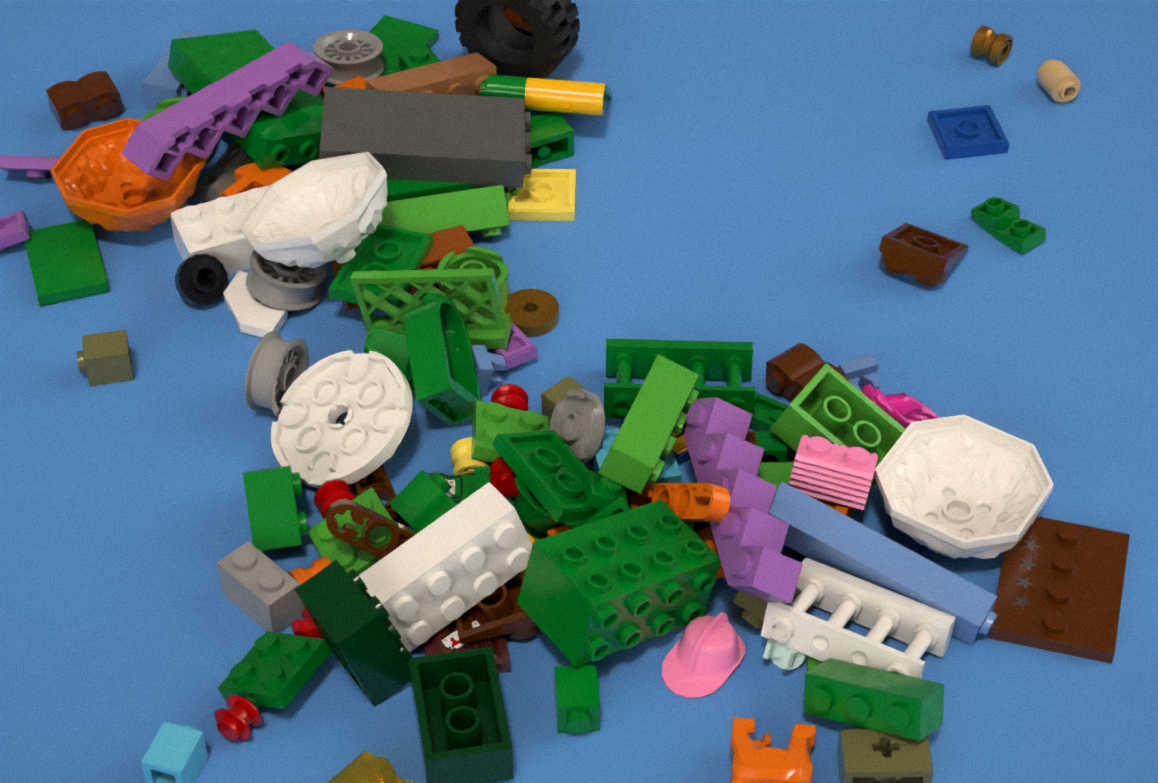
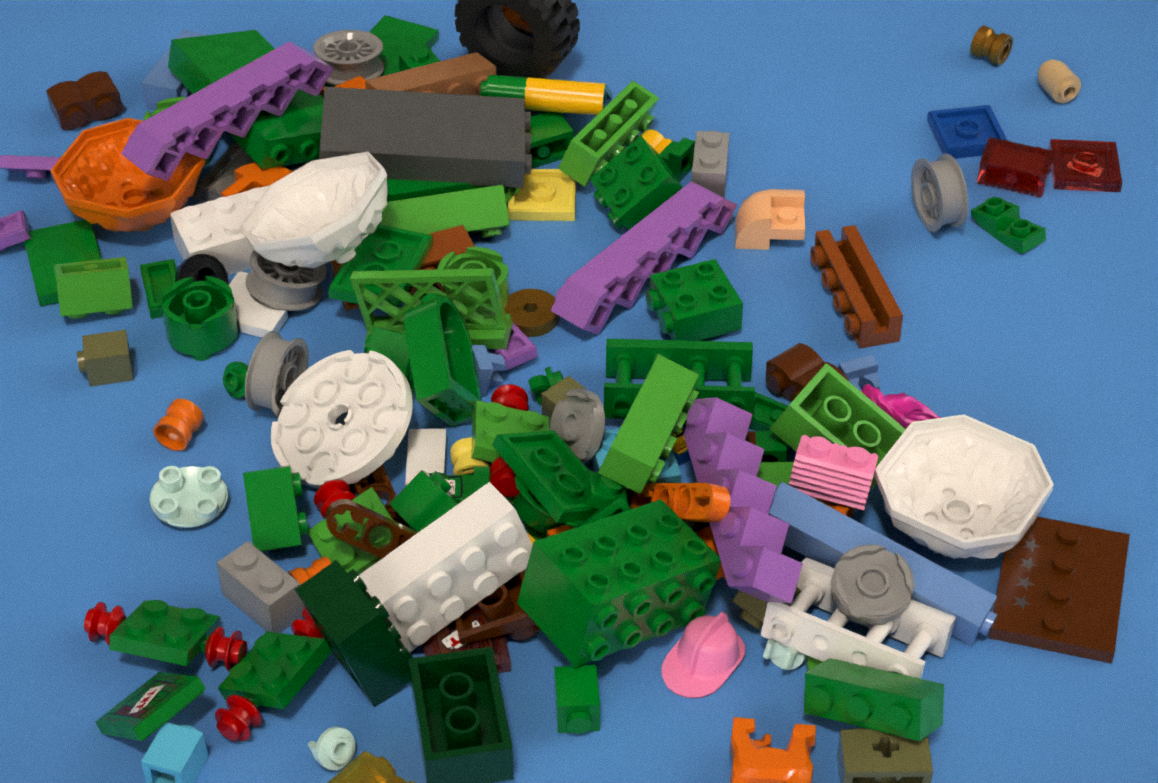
(93, 287): none -> bright green brick
(150, 706): none -> green tile
(156, 279): none -> green tile
(165, 633): none -> green plate
(176, 428): none -> orange wheel
(188, 495): none -> light aqua dish
(199, 316): none -> green brick
(234, 379): none -> green plate
(333, 748): none -> light aqua plate
(425, 452): none -> white tile
(541, 383): none -> green plate
(609, 133): none -> bright green brick
(634, 184): none -> green brick
(644, 250): none -> medium lavender brick
(675, 155): none -> green leg
(695, 302): none -> green brick
(711, 161): none -> light grey brick
(770, 216): none -> light nougat brick
(857, 288): none -> dark orange brick
(872, 584): none -> light grey tile
(920, 254): reddish brown slope -> none
(939, 192): none -> light grey wheel
(1015, 167): none -> clear red brick
(1085, 165): none -> clear red tile

